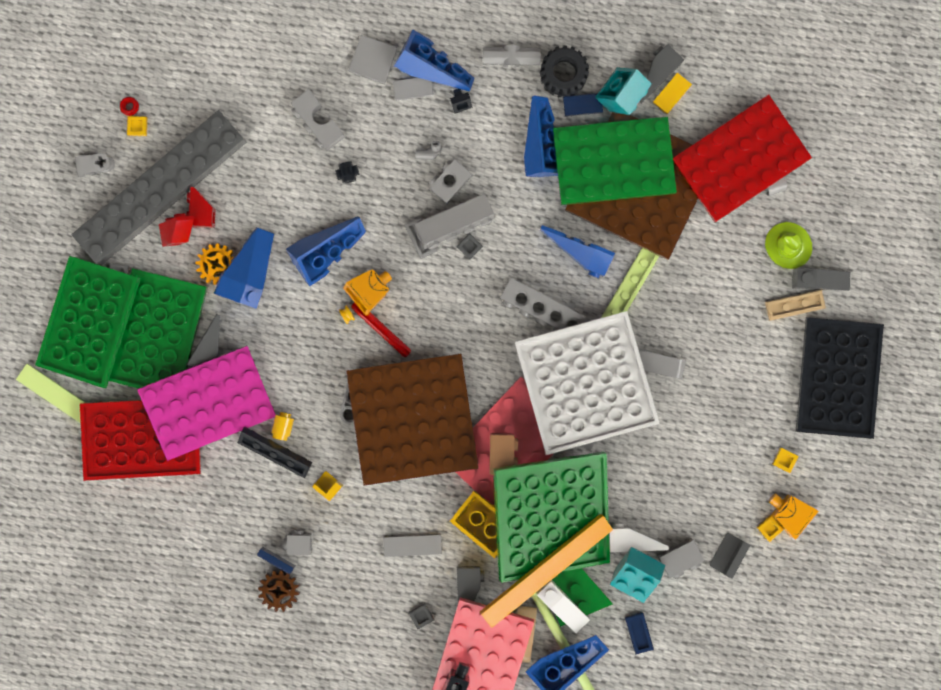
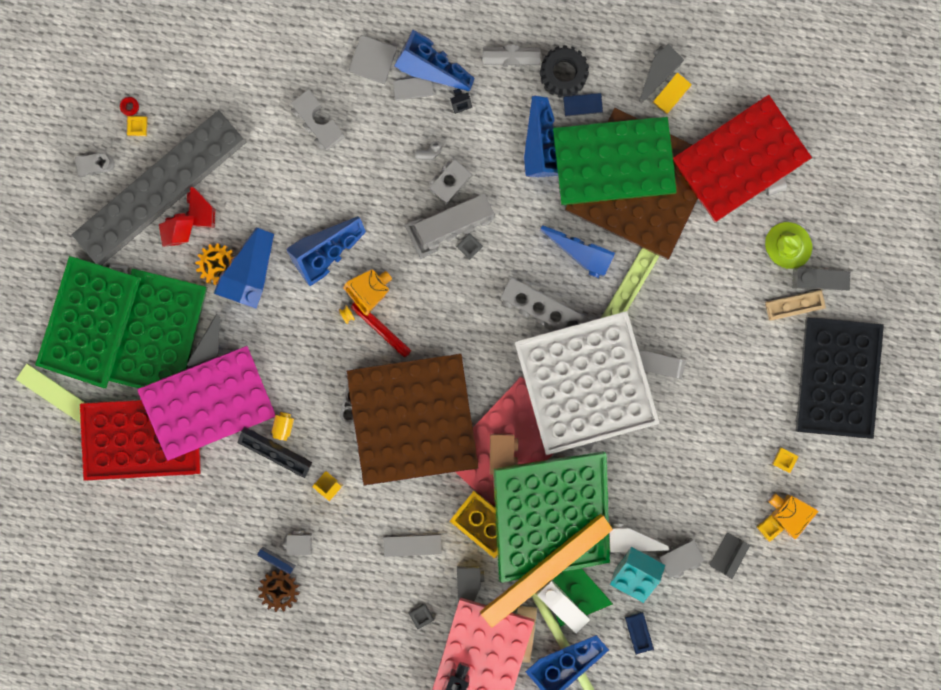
(347, 172): black gear -> none
(623, 90): teal brick -> none

